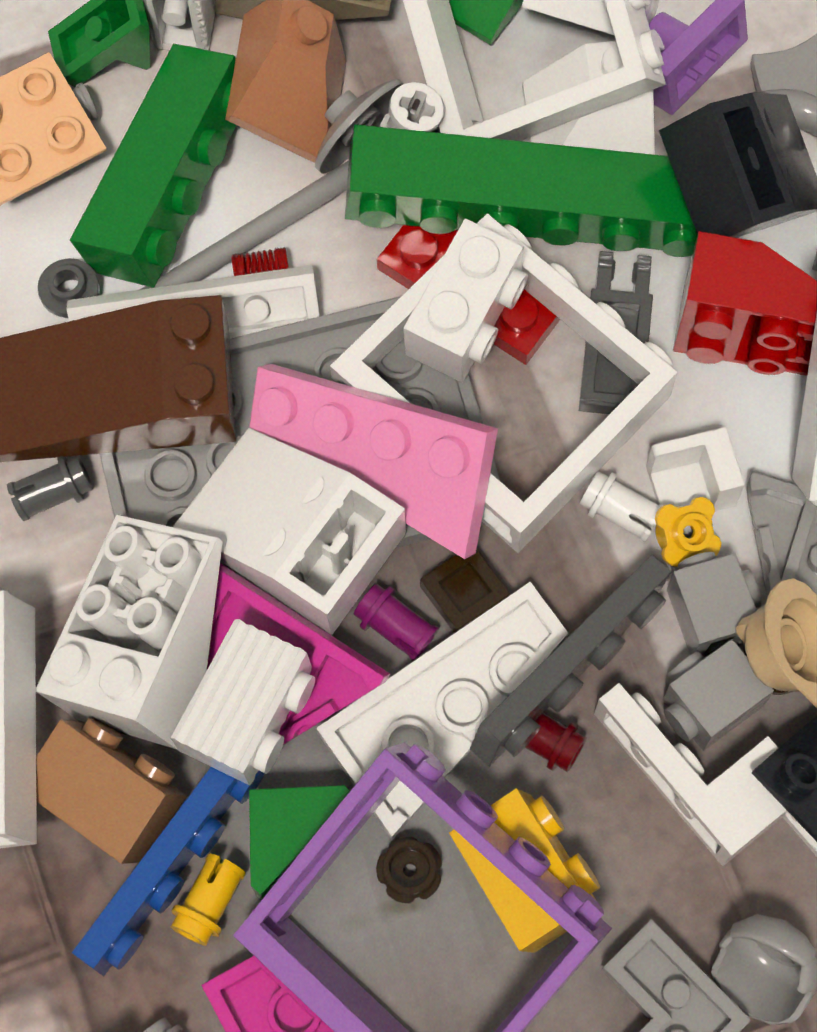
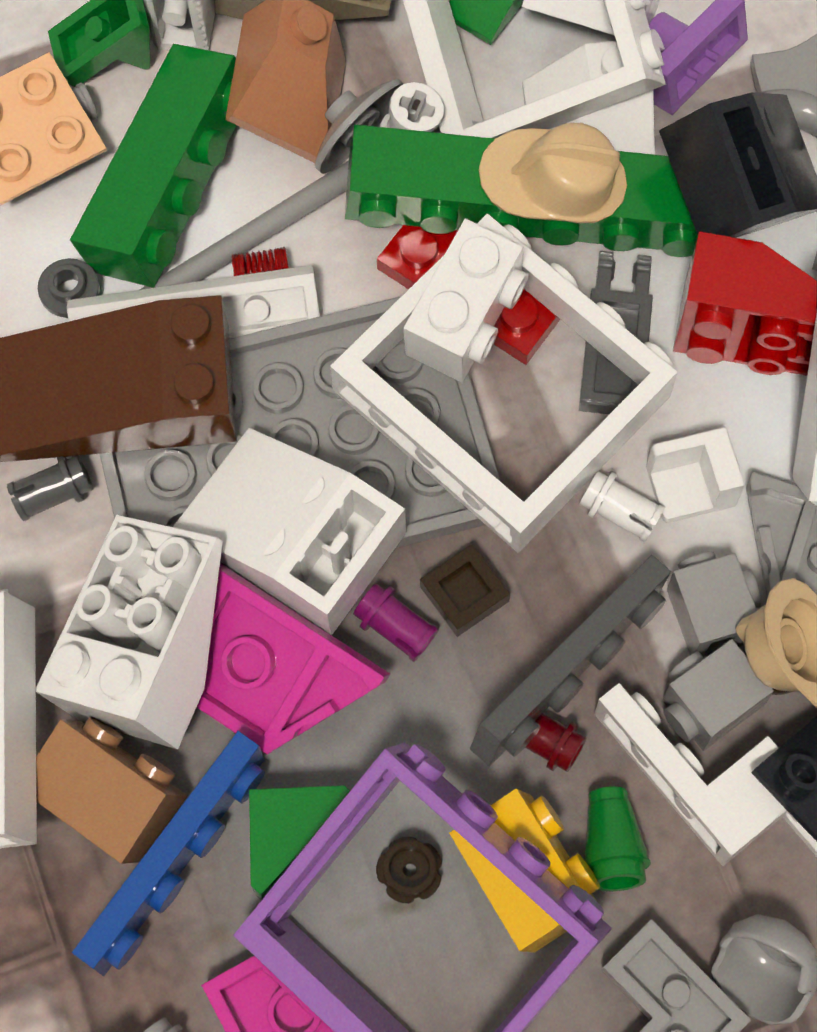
(207, 900): yellow pin -> none
(244, 703): white brick -> none
(409, 453): bright pink wing -> none
(444, 695): white wing -> none
(554, 174): none -> tan piece
(614, 841): none -> green cone
(670, 528): yellow plate -> none

